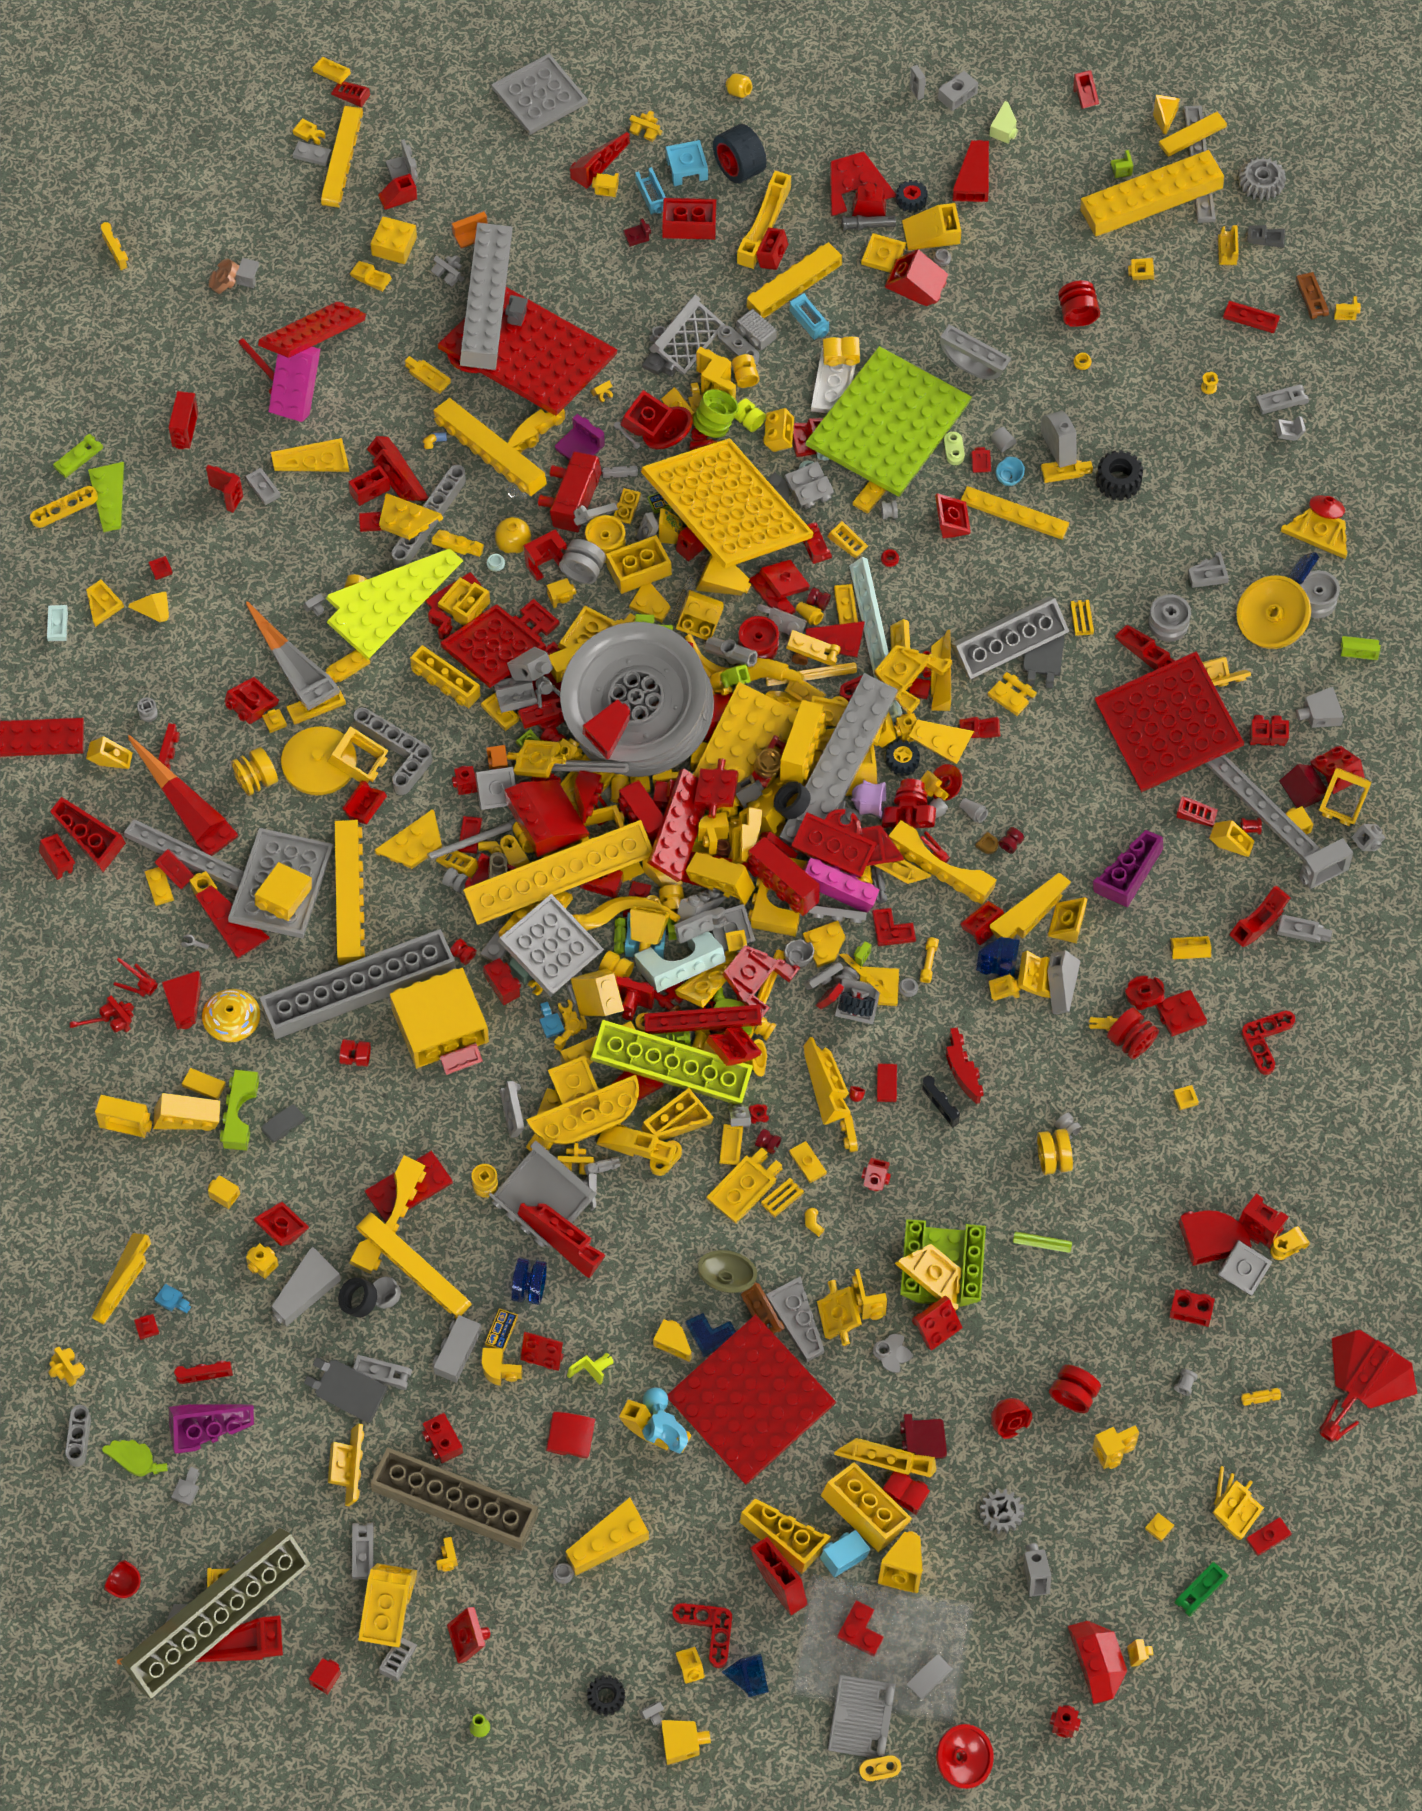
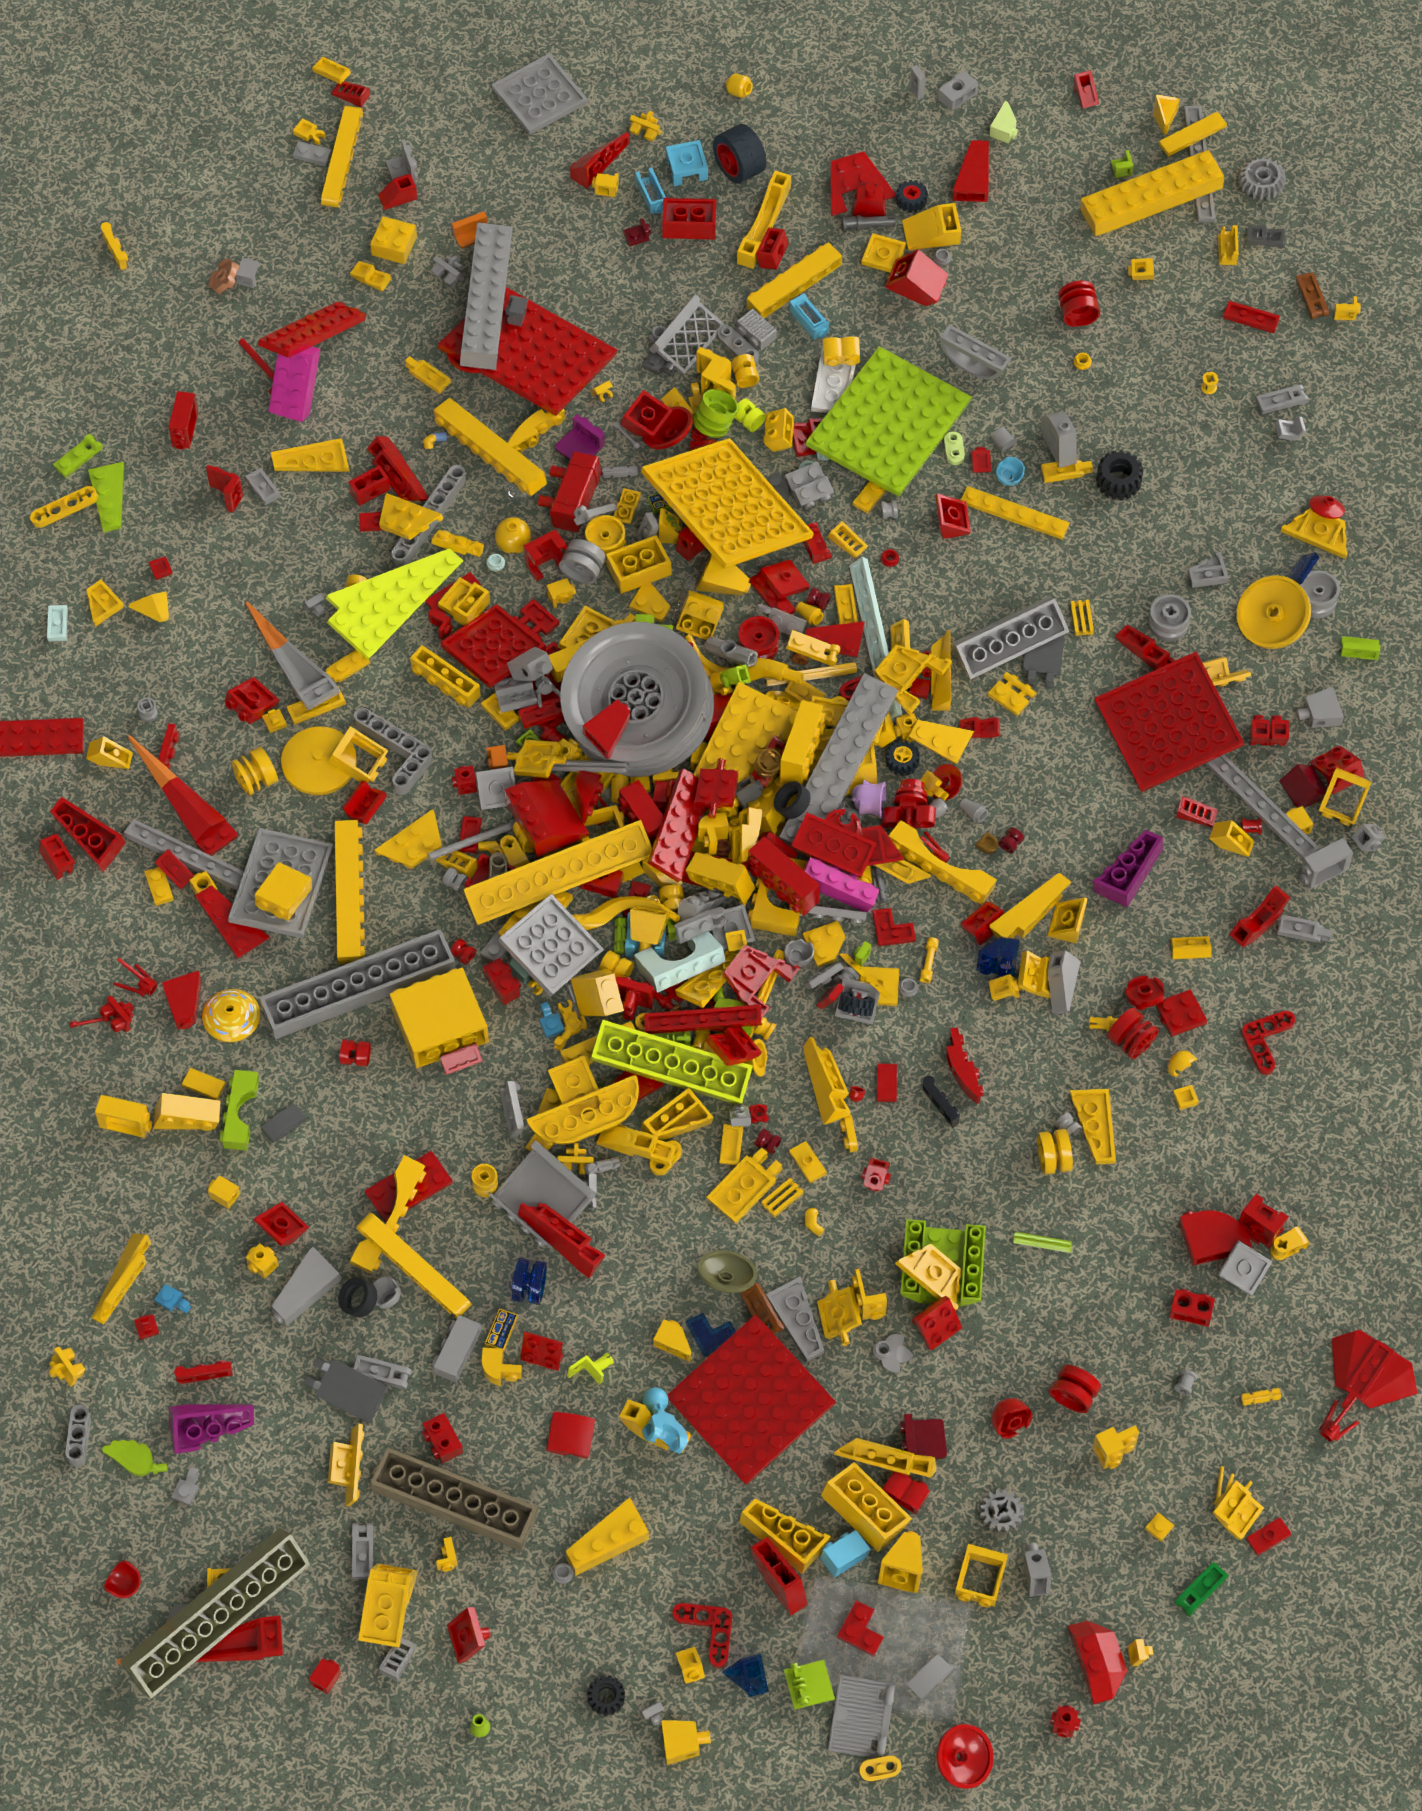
(192, 941): light grey hand -> none
(809, 1684): none -> lime hinge
(986, 1556): none -> yellow window
(1096, 1121): none -> yellow wing
(1180, 1061): none -> yellow hair

